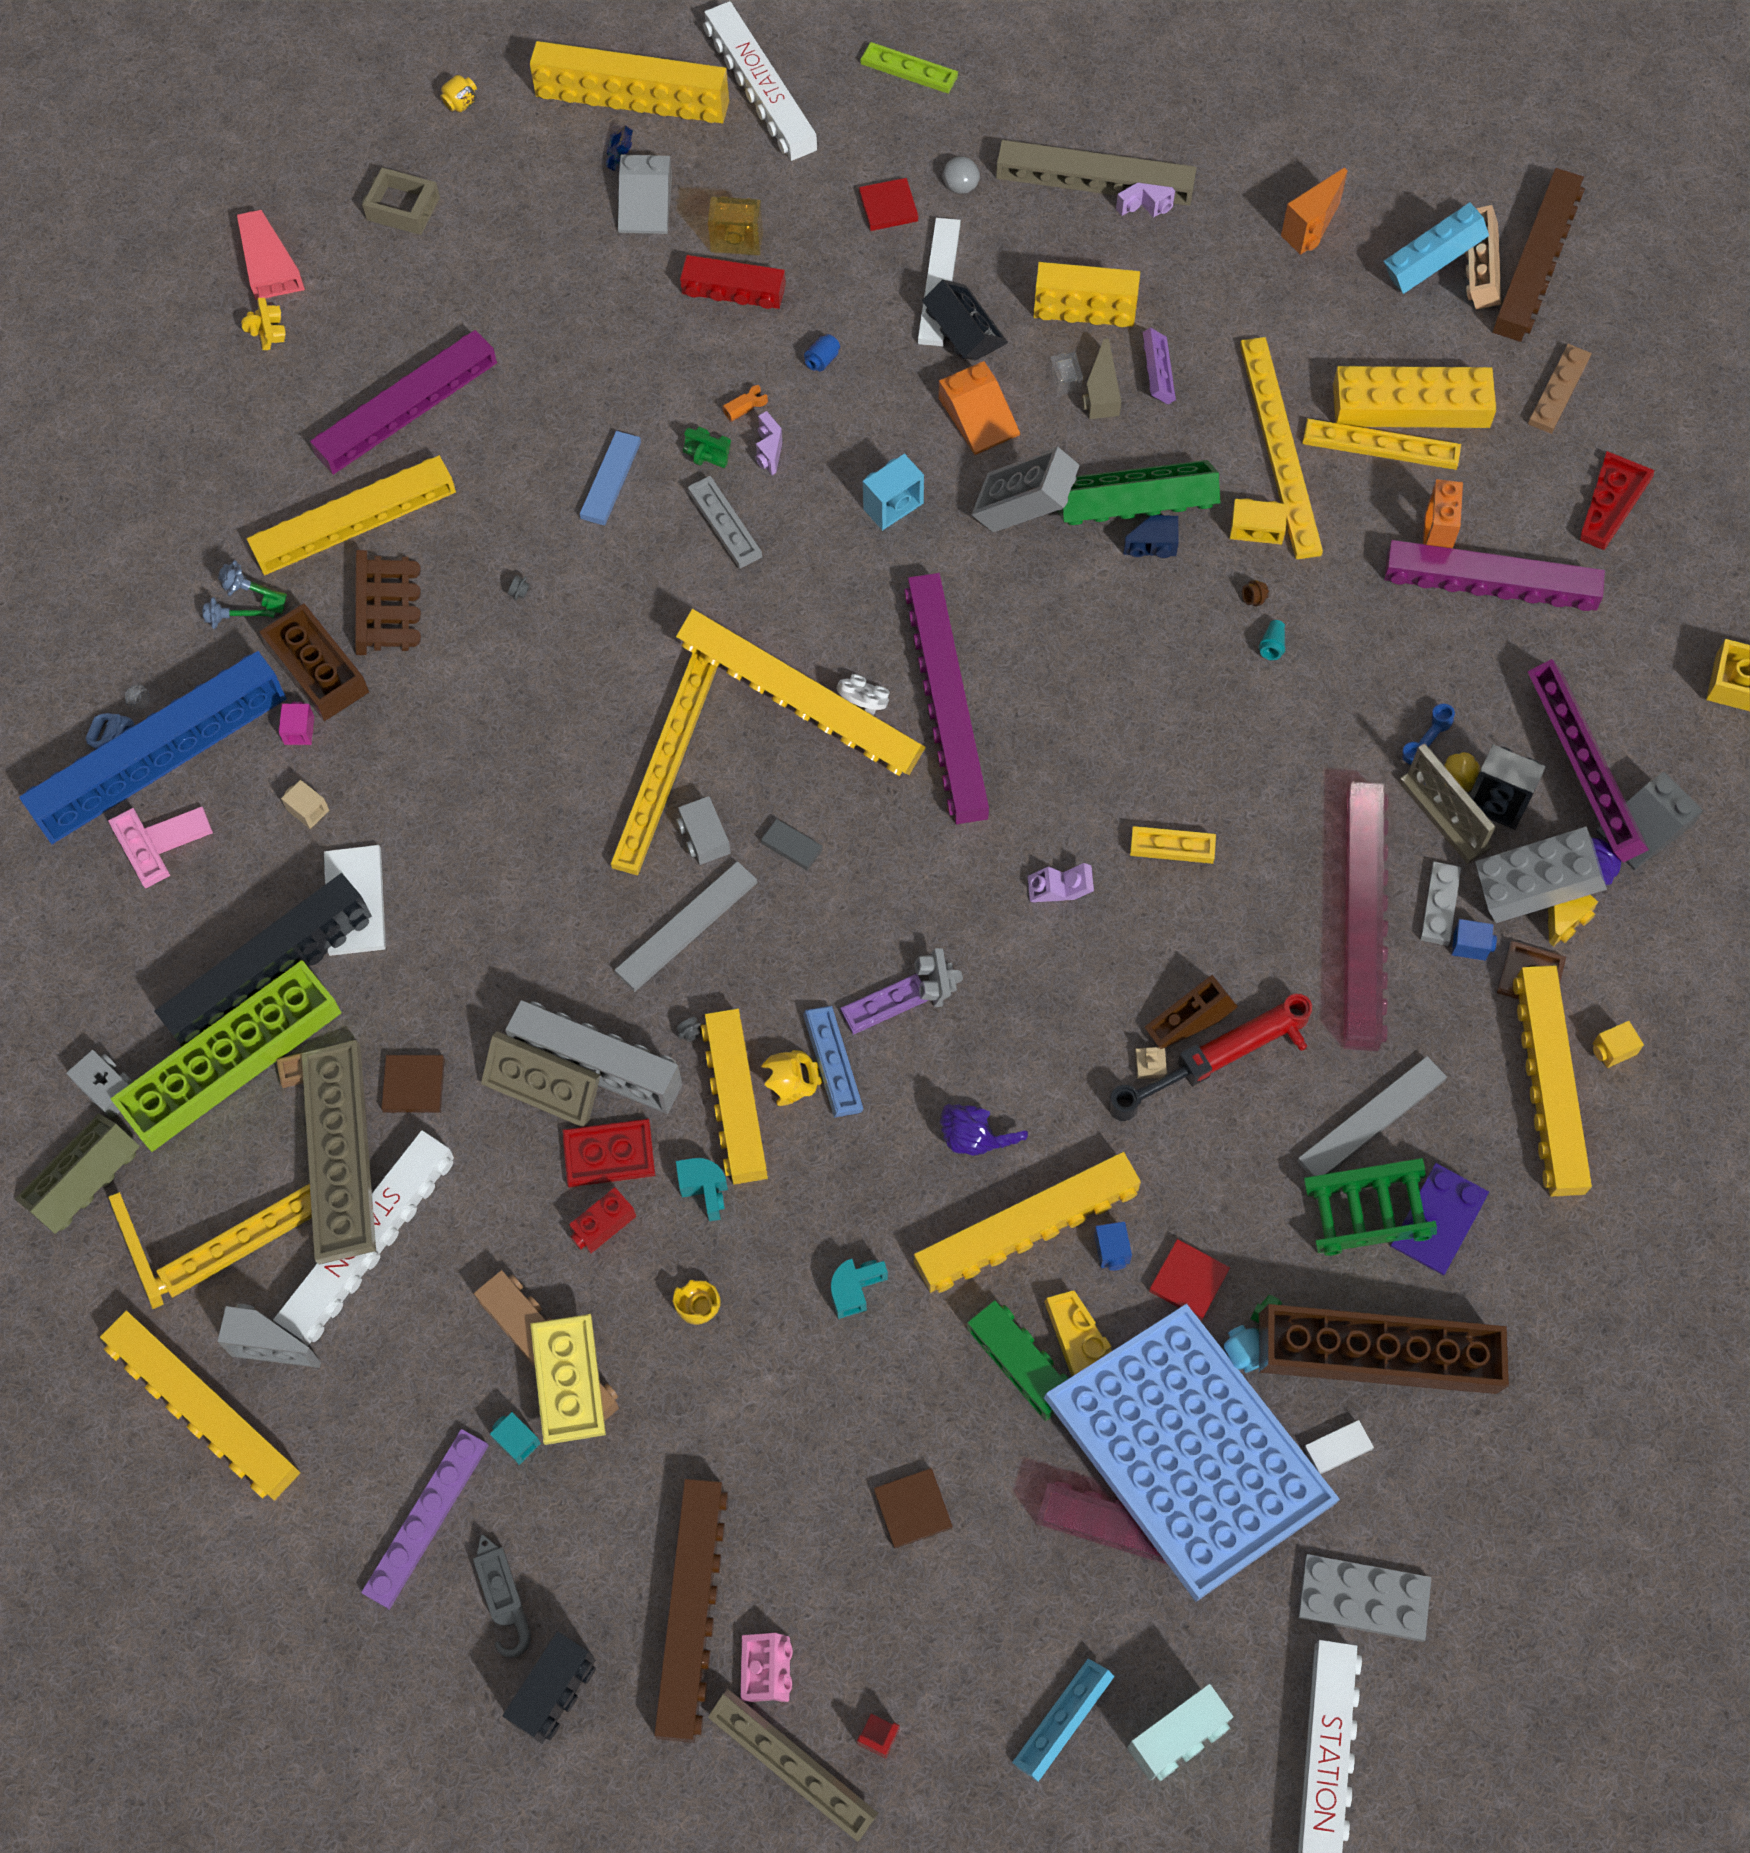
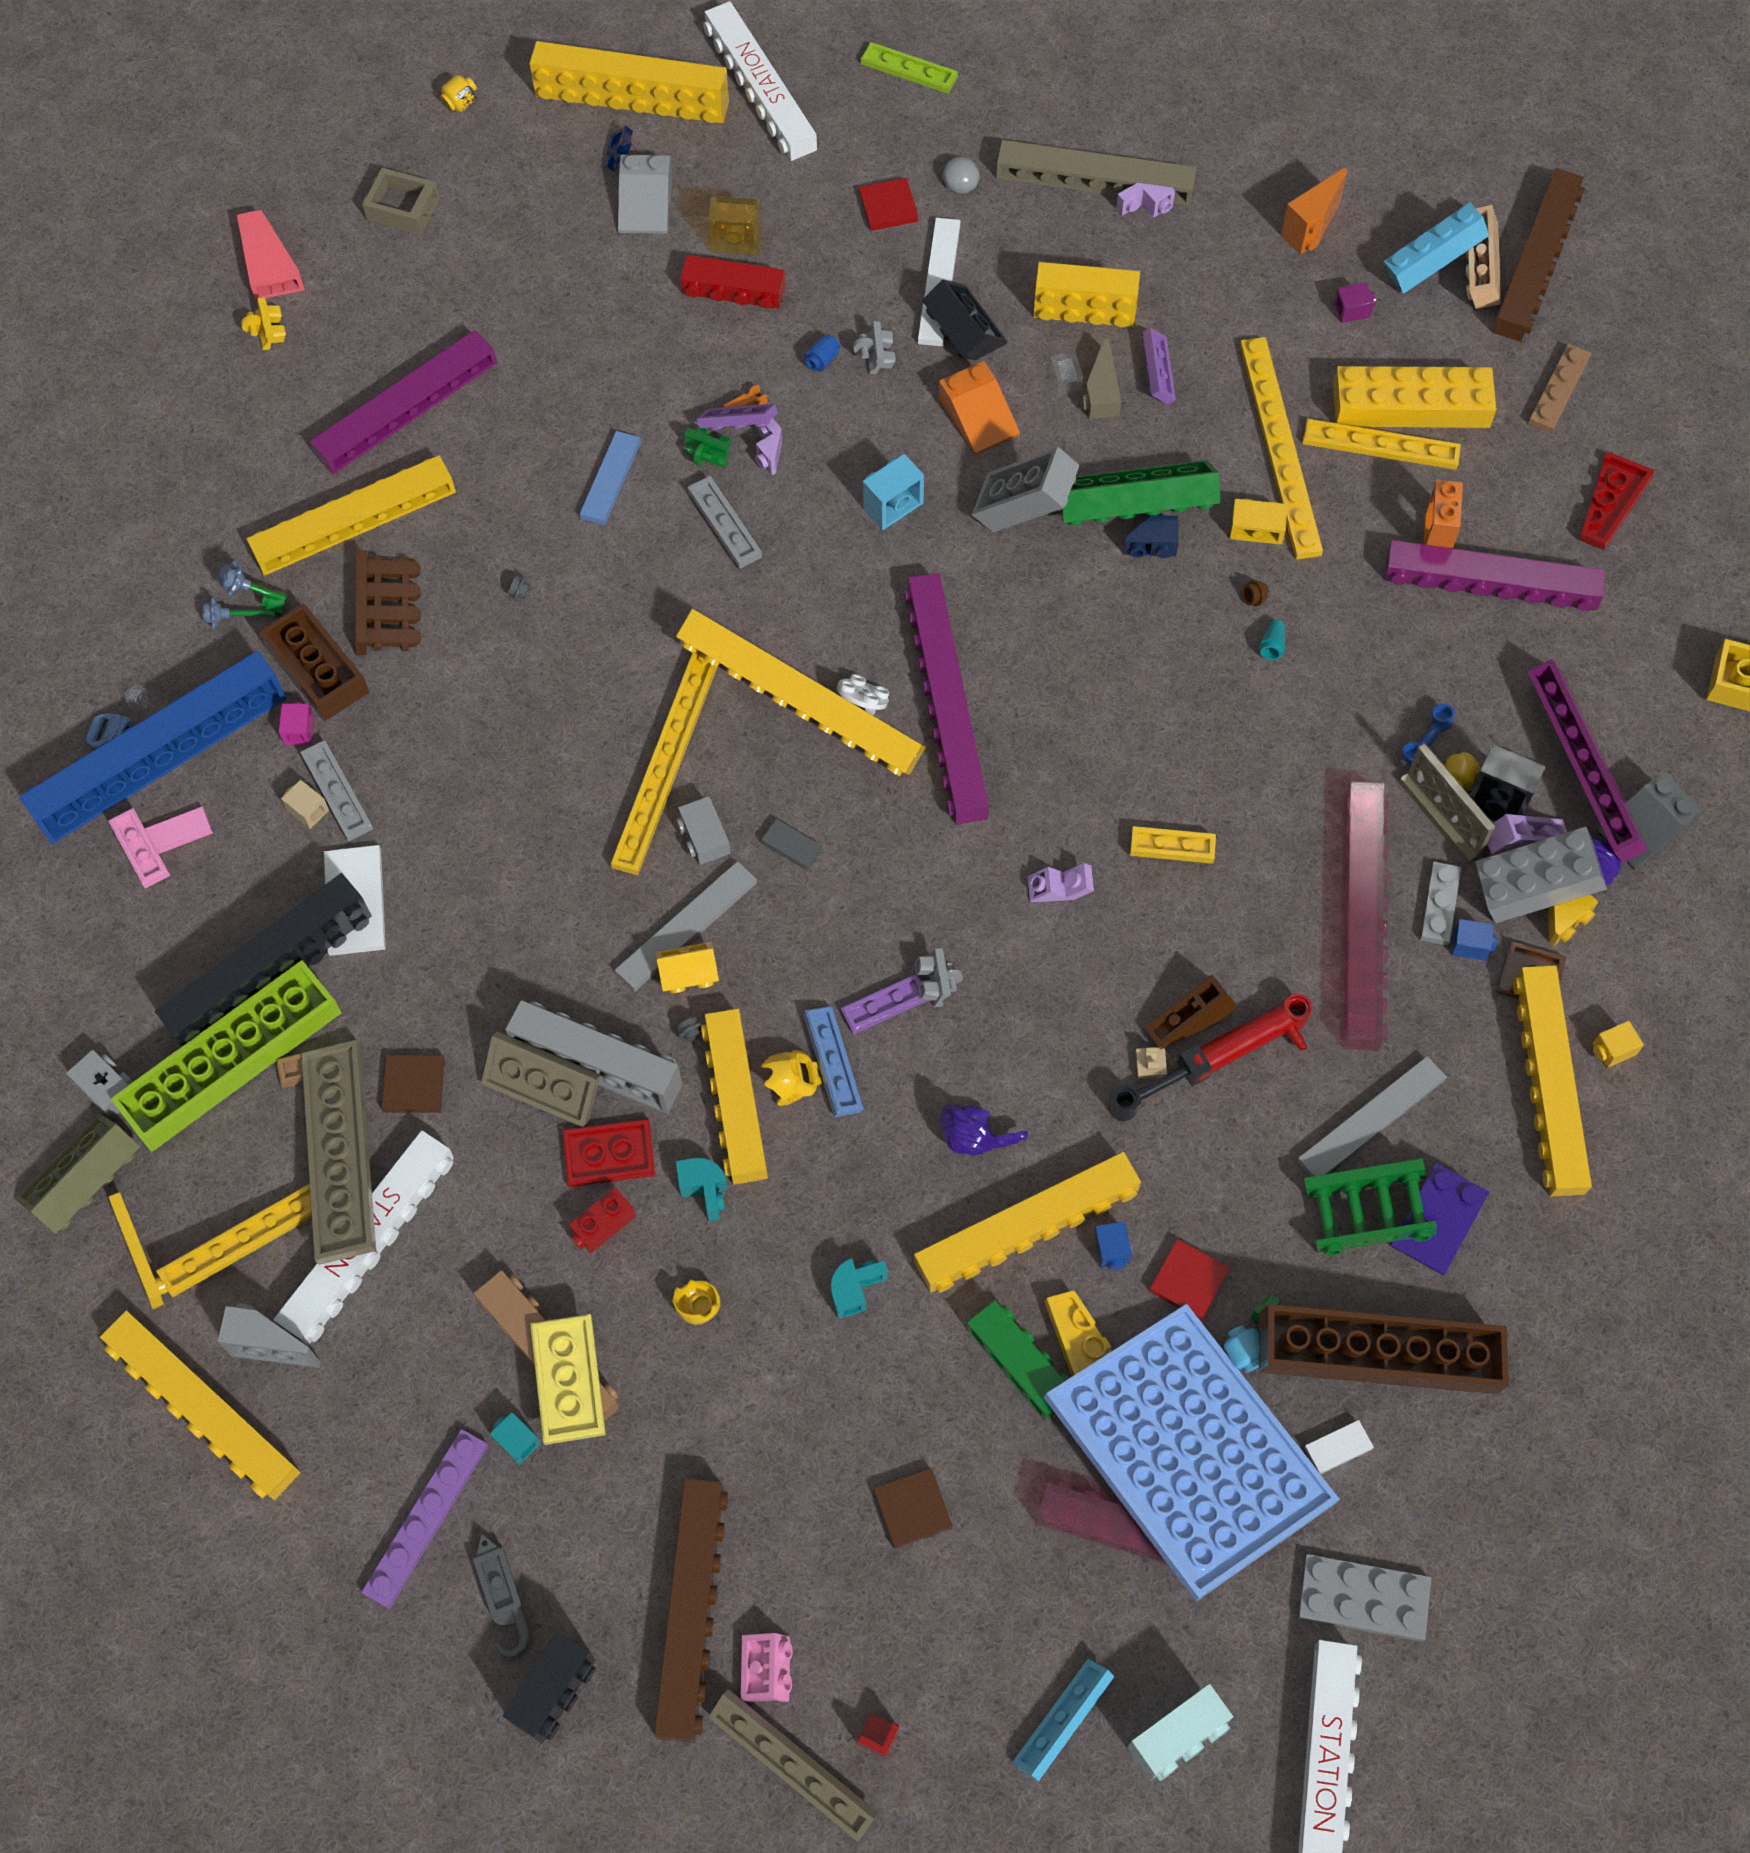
(336, 790): none -> light grey plate
(687, 967): none -> yellow brick
(737, 416): none -> medium lavender plate
(871, 347): none -> light grey hips
(1354, 302): none -> magenta brick
(1520, 830): none -> lavender slope

